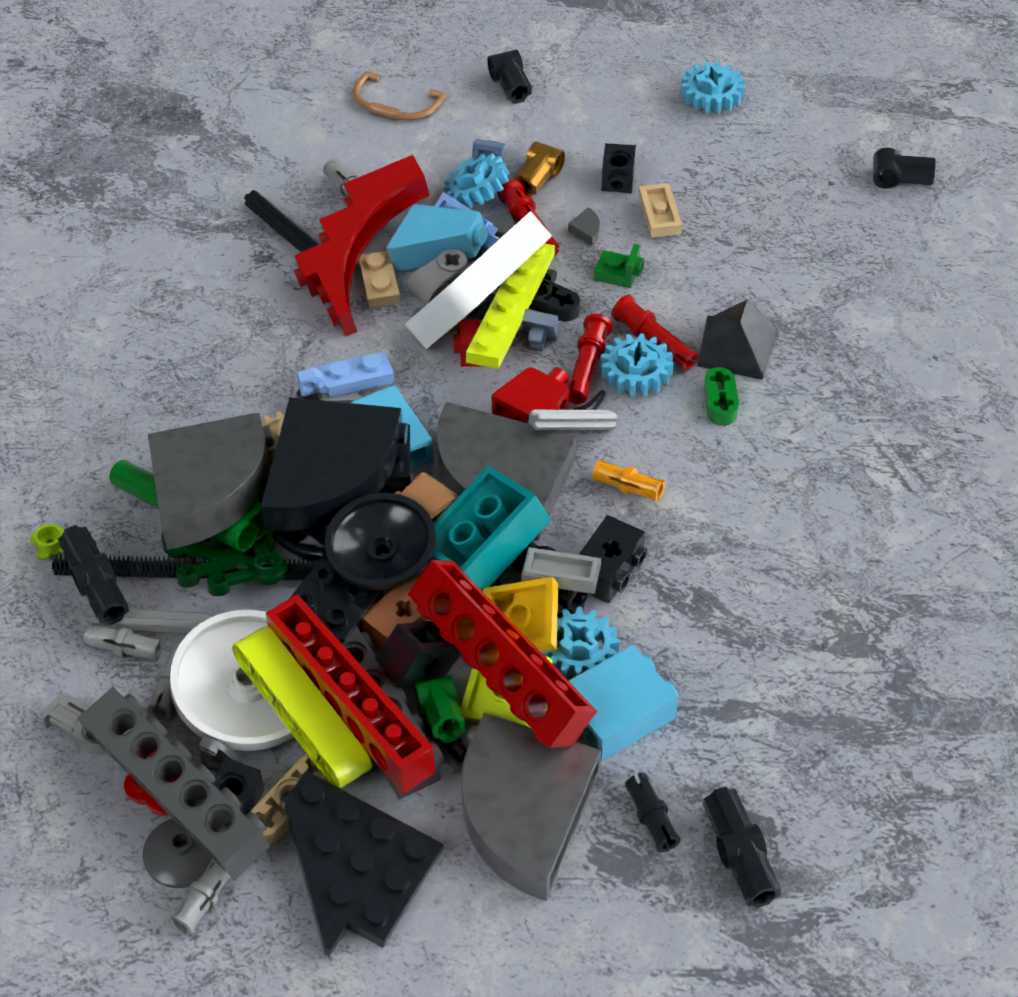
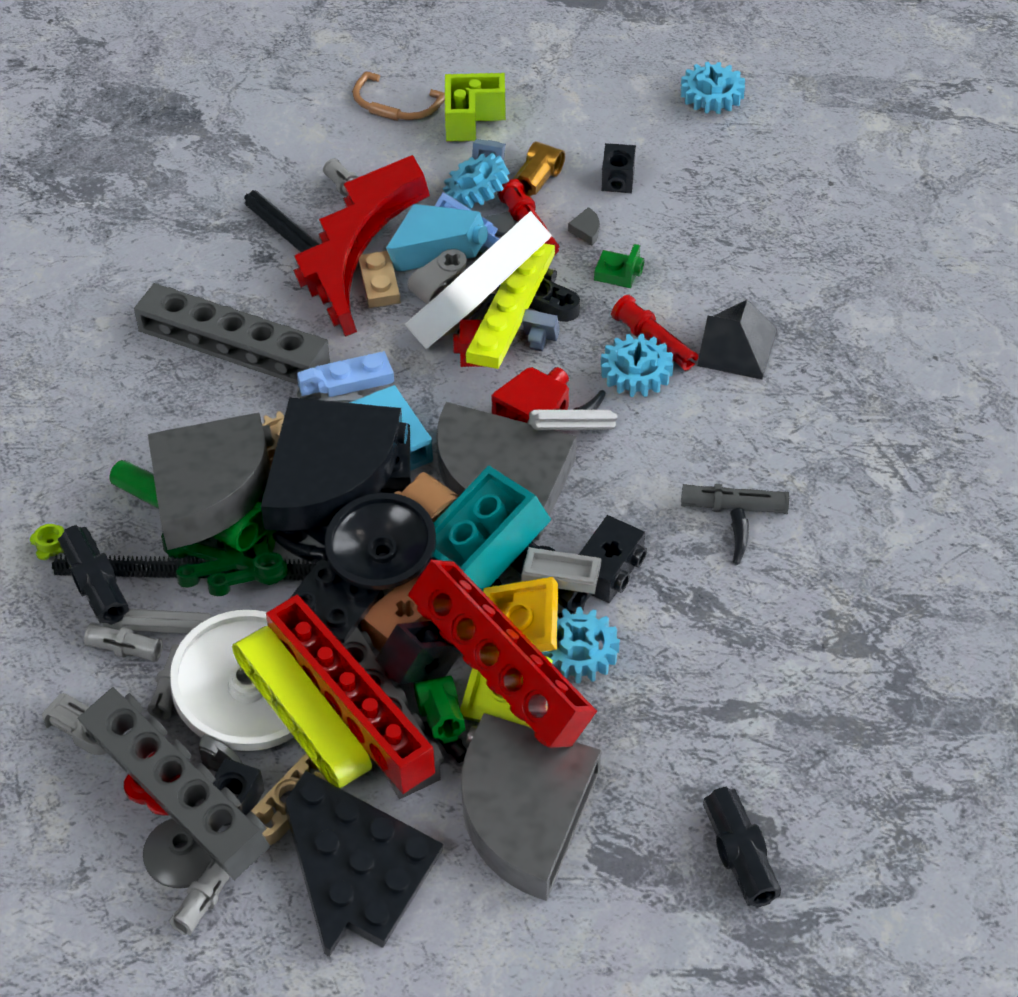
(229, 333): none -> dark grey brick
(470, 100): none -> lime brick
(508, 71): black piece -> none
(590, 348): red pin -> none
(628, 480): light orange pin -> none
(628, 701): medium azure brick -> none
(652, 812): black pin -> none
(660, 210): tan plate -> none
(727, 395): green beam -> none
(730, 498): none -> dark grey pin
(741, 533): none -> black helmet
(892, 168): black piece -> none

